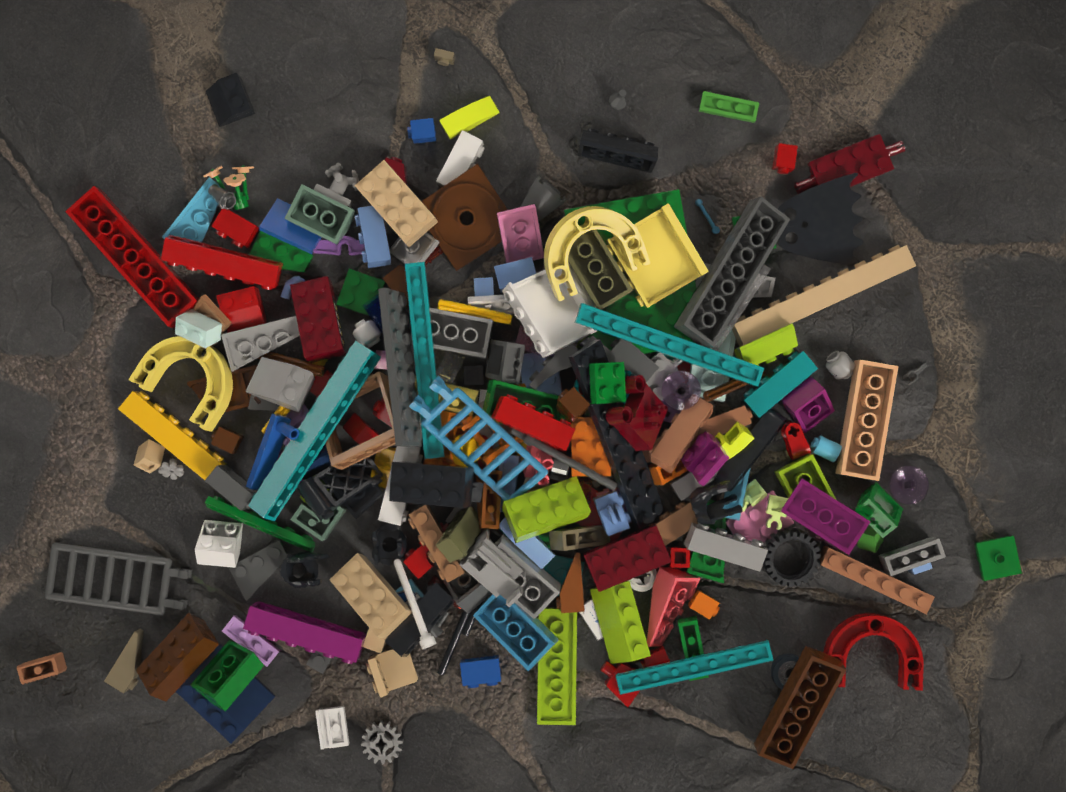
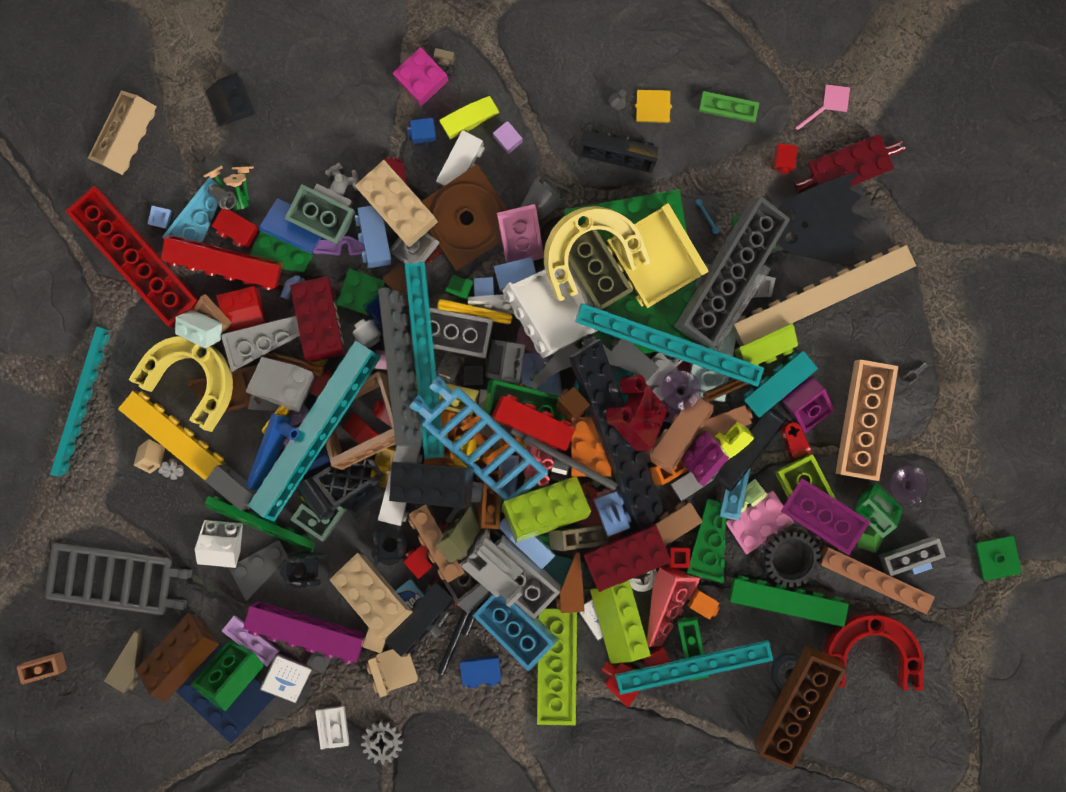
(78, 408): none -> teal plate
(122, 132): none -> tan slope
(160, 217): none -> light blue tile
(226, 439): reddish brown brick -> none
(286, 678): none -> white tile
(420, 76): none -> dark pink brick
(426, 638): white piece -> none
(460, 287): none -> green panel
(507, 137): none -> lavender panel
(607, 382): green plate -> none
(653, 106): none -> yellow piece
(711, 513): black piece -> none
(726, 546): light grey brick -> none
(774, 507): yellowish green plate -> none
(788, 601): none -> green brick
(826, 448): medium azure brick -> none
(835, 99): none -> bright pink piece
(840, 365): light grey head -> none

